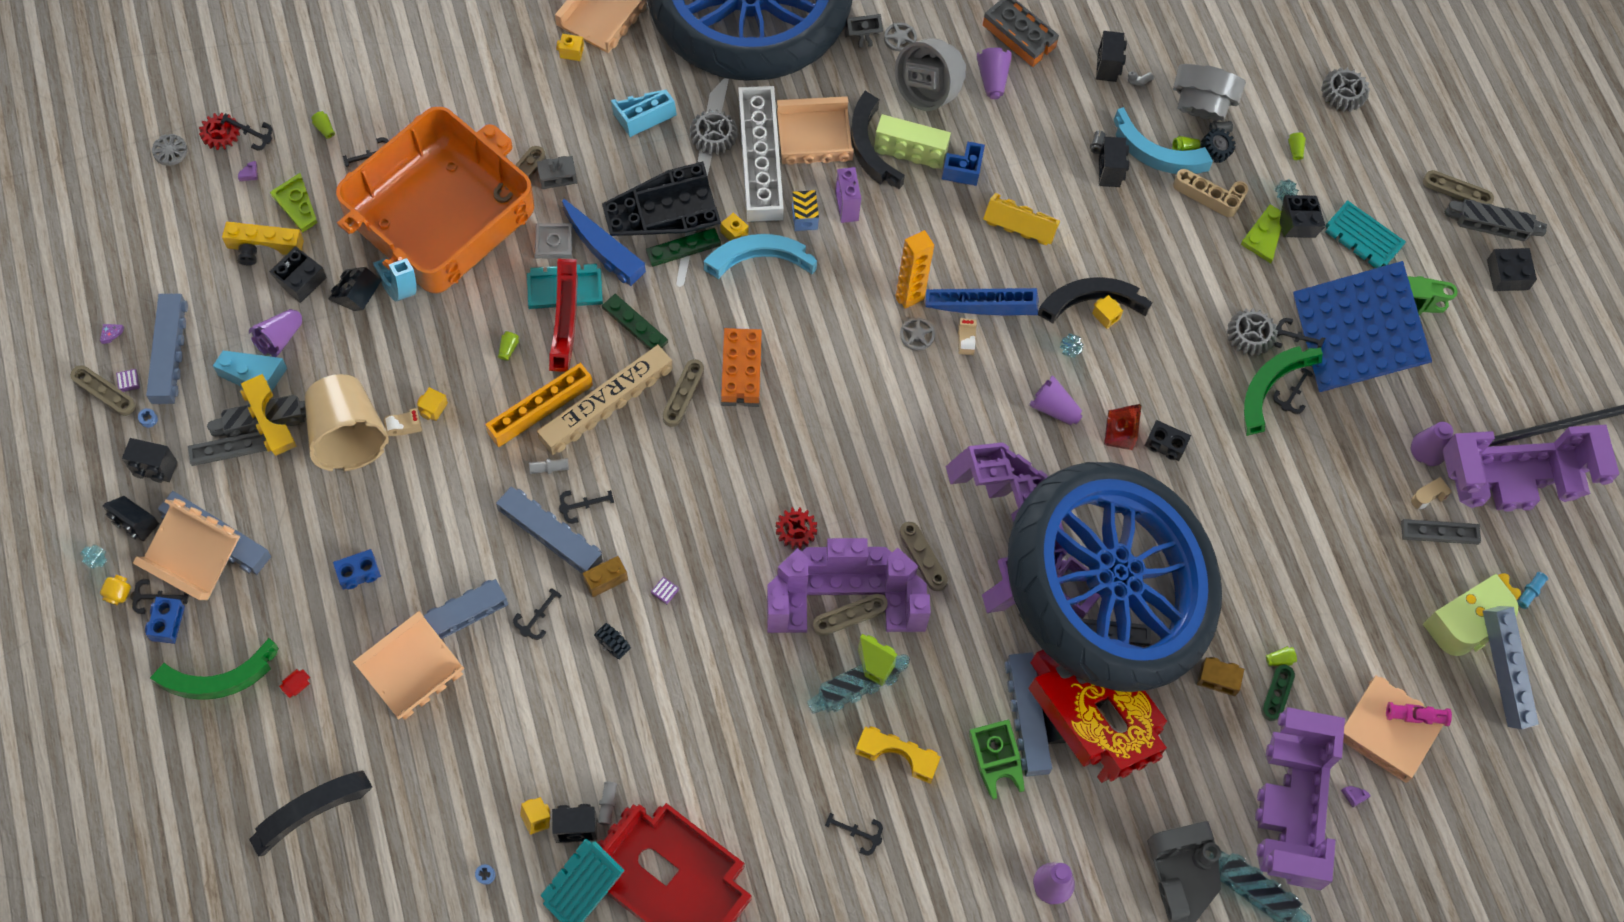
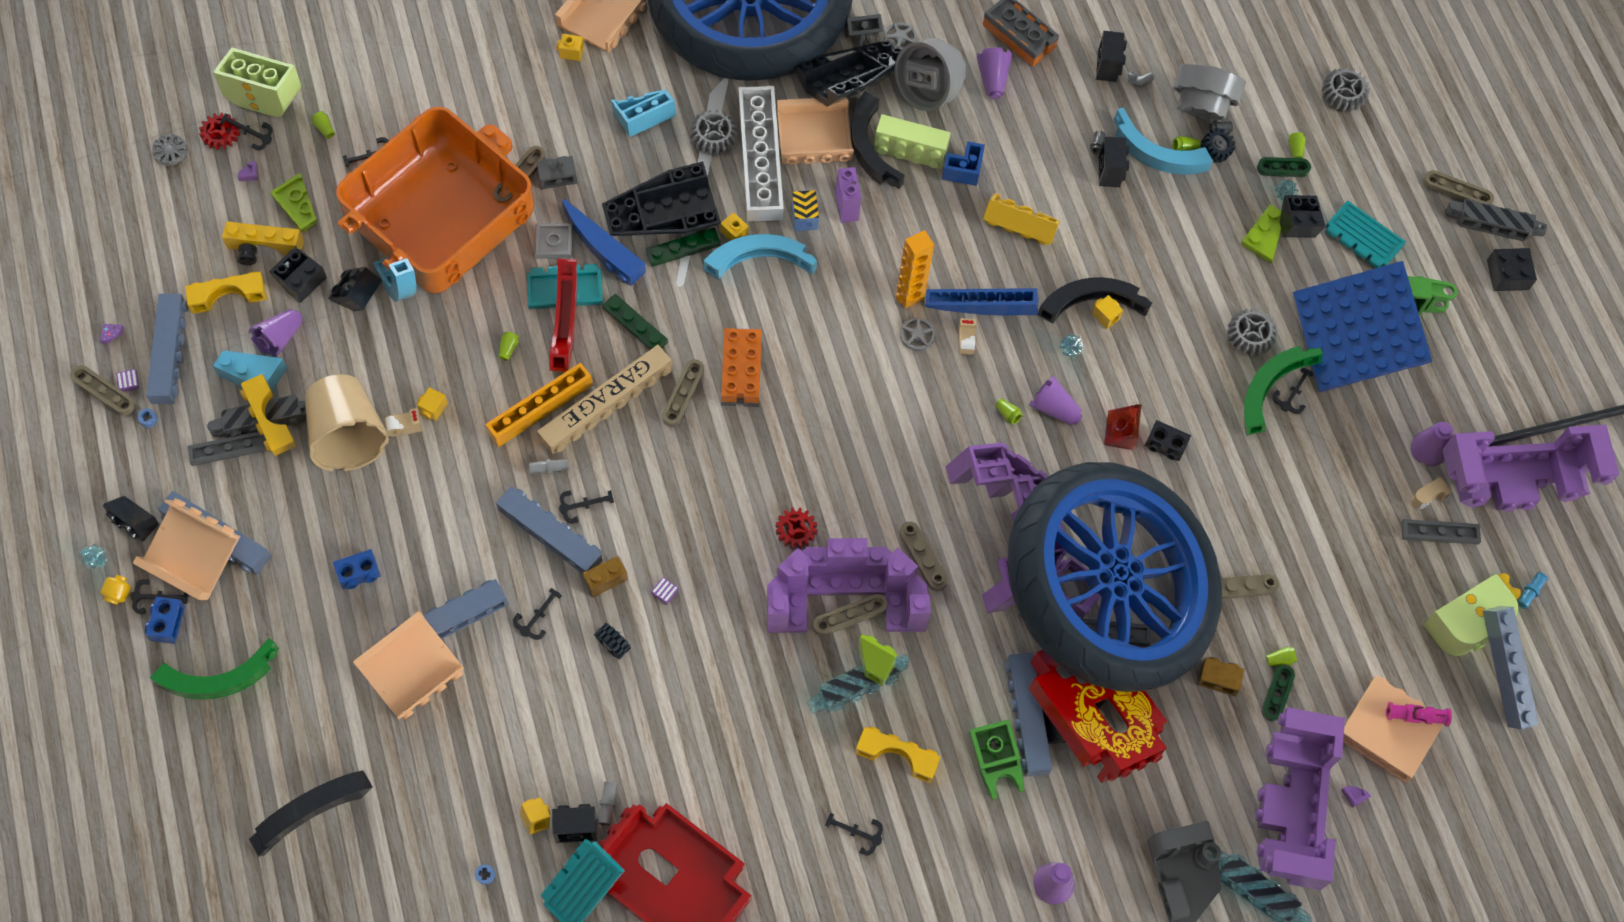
(149, 460): black brick -> none
(203, 295): none -> yellow arch
(257, 82): none -> yellowish green brick
(295, 683): red brick -> none
(848, 71): none -> black wedge
(1010, 412): none -> lime cone
(1188, 182): tan beam -> none
(1248, 586): none -> dark tan plate
(1290, 165): none -> dark green plate
(1299, 336): black piece -> none

